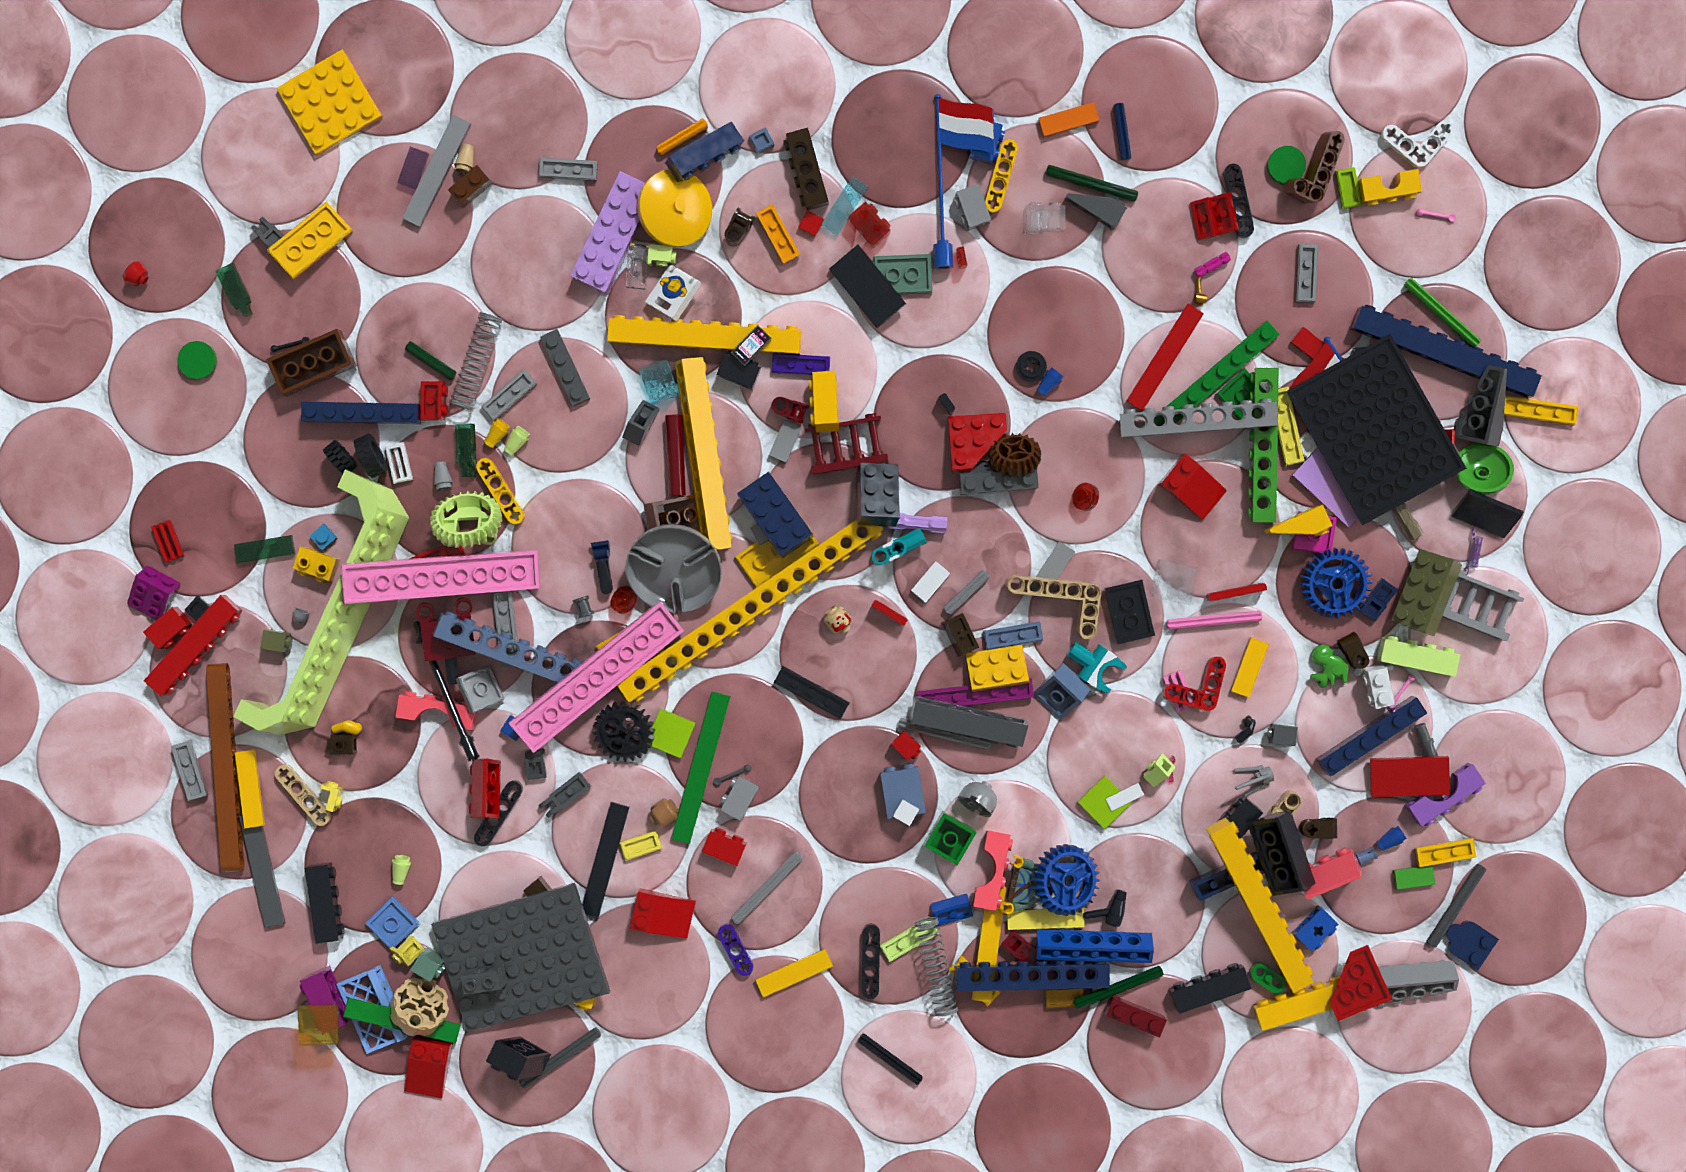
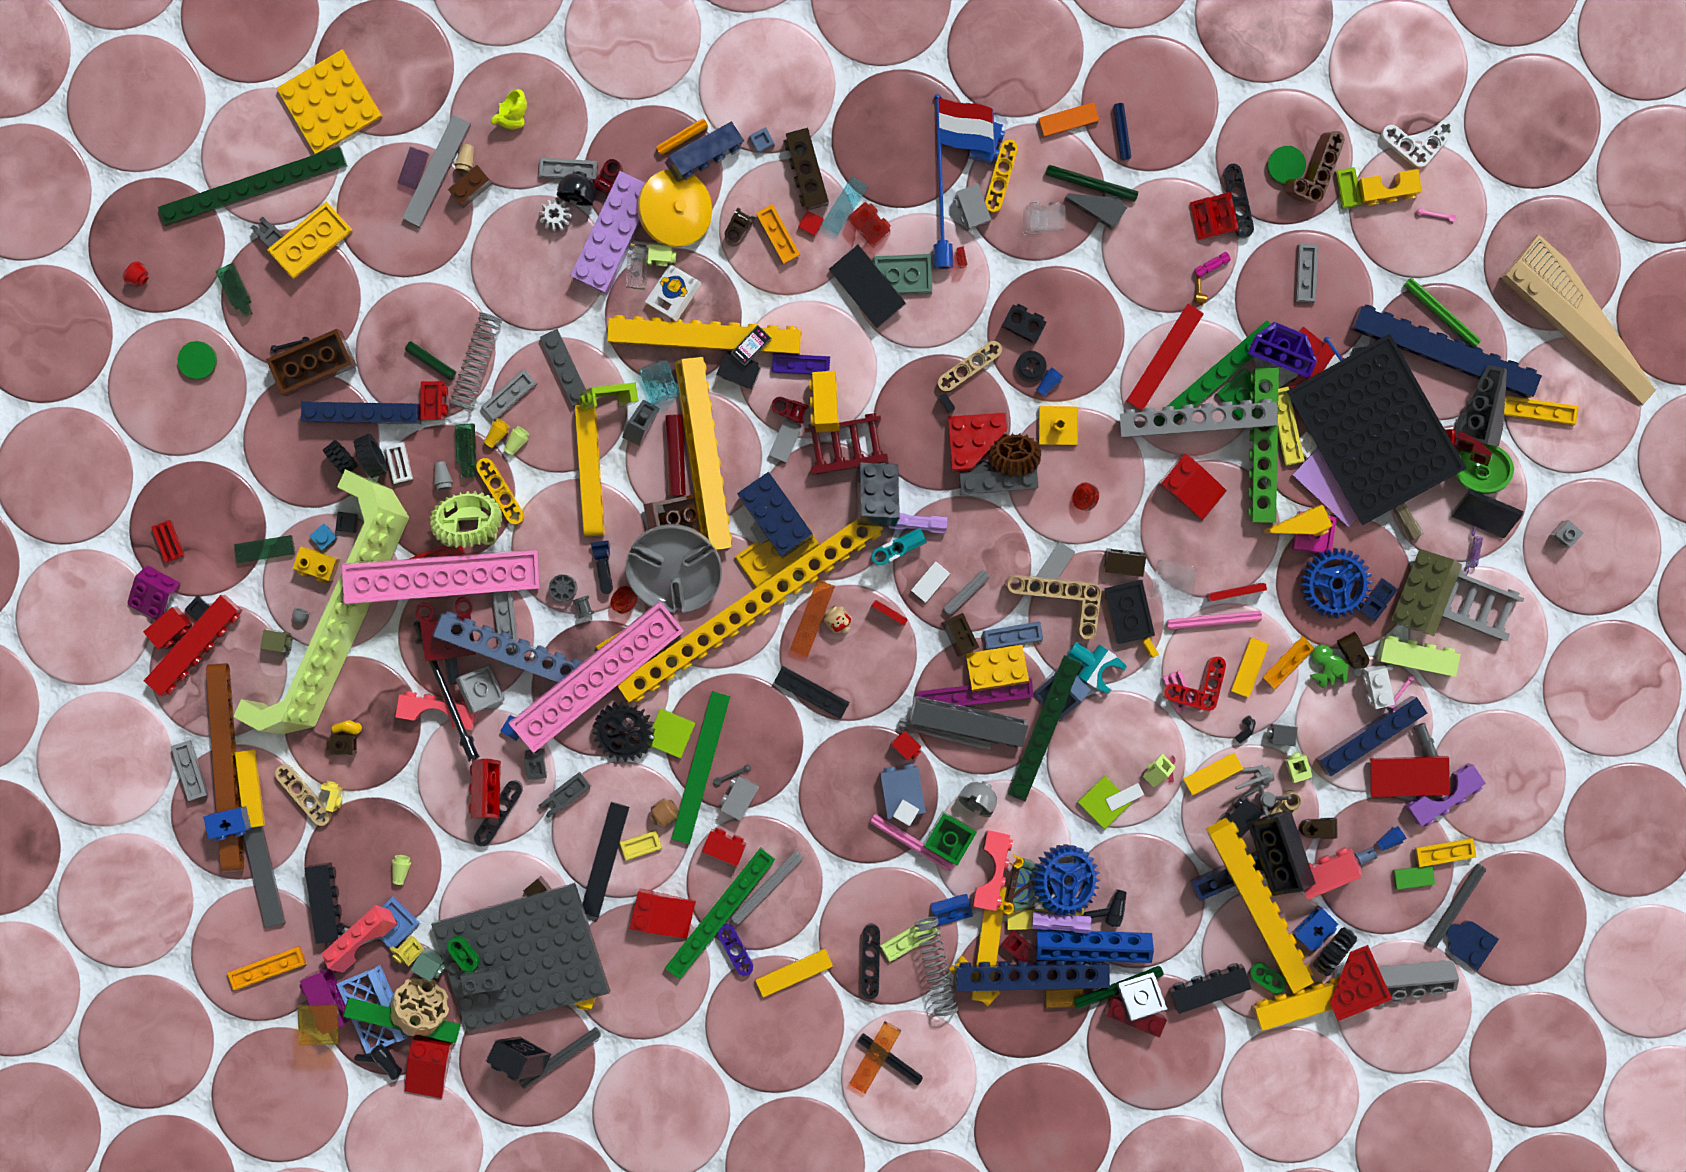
(216, 822): none -> blue brick
(253, 186): none -> dark green plate
(266, 968): none -> light orange tile
(346, 522): none -> black tile
(373, 924): none -> coral arch
(383, 1058): none -> black piece
(462, 954): none -> green plate
(511, 111): none -> neon yellow hair
(555, 208): none -> white gear
(563, 587): none -> dark grey wheel
(577, 188): none -> black cylinder
(589, 472): none -> yellow beam
(607, 178): none -> dark red piece
(626, 394): none -> lime panel
(720, 913): none -> green plate
(812, 618): none -> clear orange tile
(875, 1057): none -> clear orange tile
(910, 841): none -> bright pink axle
(971, 368): none -> tan beam
(1021, 329): none -> black brick
(1044, 728): none -> dark green plate
(1058, 425): none -> yellow tile
(1075, 923): none -> lavender axle
(1125, 562): none -> dark brown hinge
(1142, 997): none -> tile
(1149, 647): none -> yellow tile
(1213, 774): none -> yellow tile
(1268, 799): none -> light grey plant
(1284, 348): none -> dark purple wedge
(1288, 662): none -> light orange plate
(1302, 772): none -> yellowish green brick
(1335, 951): none -> black gear
(1478, 451): none -> dark red slope
(1559, 295): none -> tan wedge
(1566, 534): none -> light grey brick

